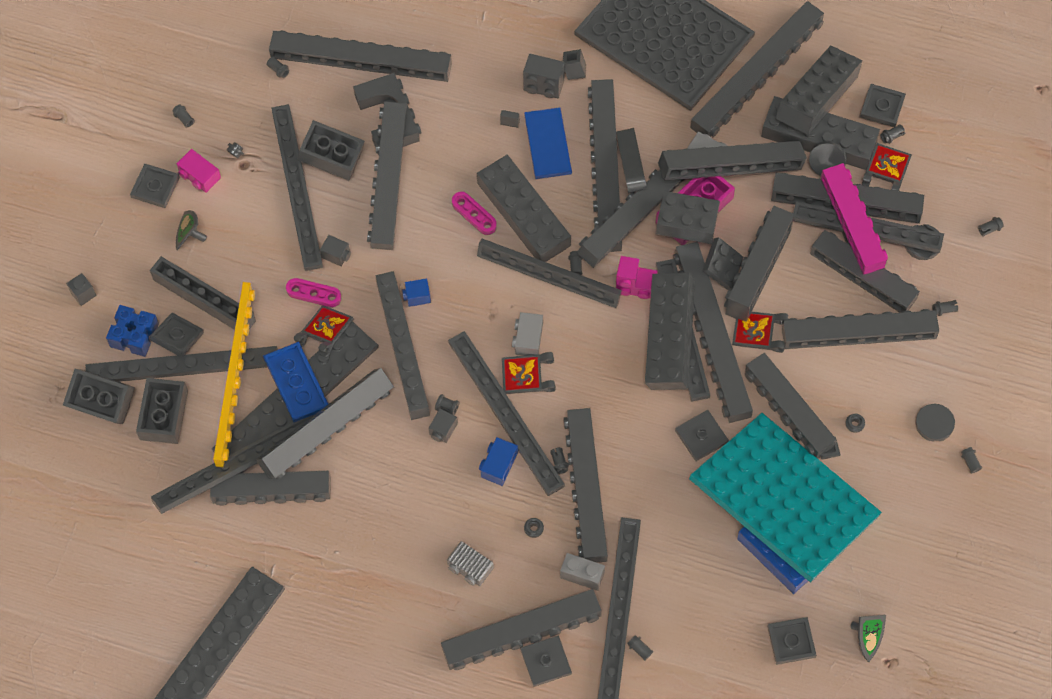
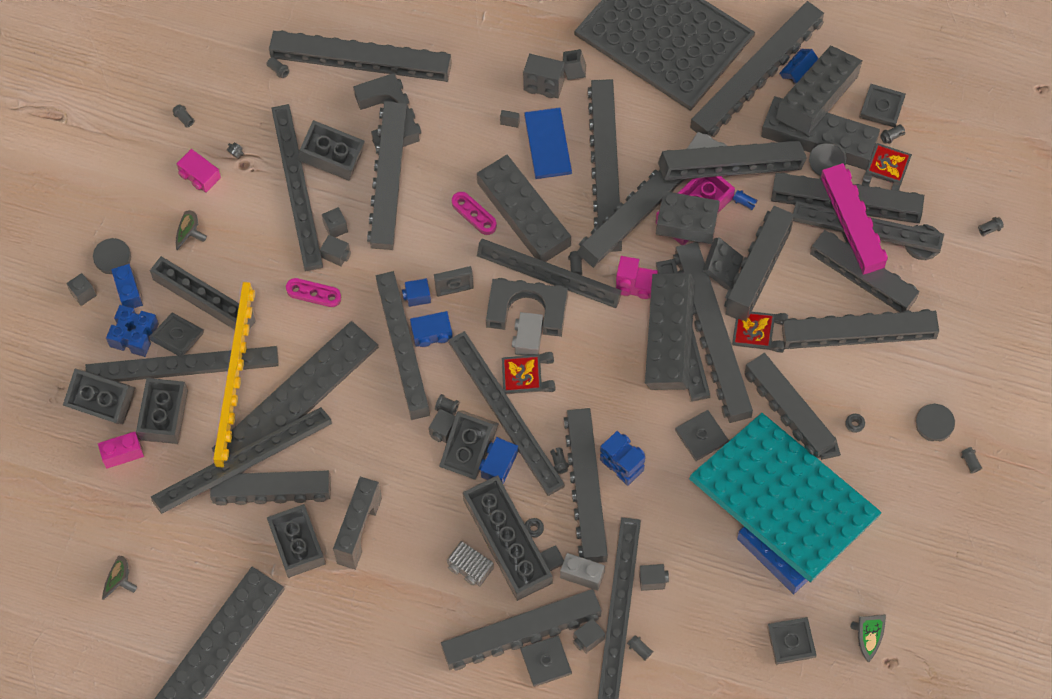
(111, 254): none -> dark grey tile
(118, 577): none -> dark grey shield
(120, 450): none -> dark pink brick
(127, 286): none -> blue brick
(154, 185): dark grey plate -> none
(295, 381): blue tile -> none
(296, 540): none -> dark grey brick
(325, 423): brick -> none
(326, 327): flag -> none
(335, 222): none -> dark grey brick
(363, 502): none -> dark grey arch
(431, 329): none -> blue brick
(453, 281): none -> dark grey plate
(468, 444): none -> dark grey slope
(506, 292): none -> dark grey arch
(507, 538): none -> dark grey brick
(552, 558): none -> dark grey tile
(588, 636): none -> dark grey brick
(622, 457): none -> blue brick
(631, 160): dark grey beam -> none
(653, 577): none -> dark grey brick
(744, 199): none -> blue pin
(799, 65): none -> blue panel
(945, 307): dark grey pin -> none

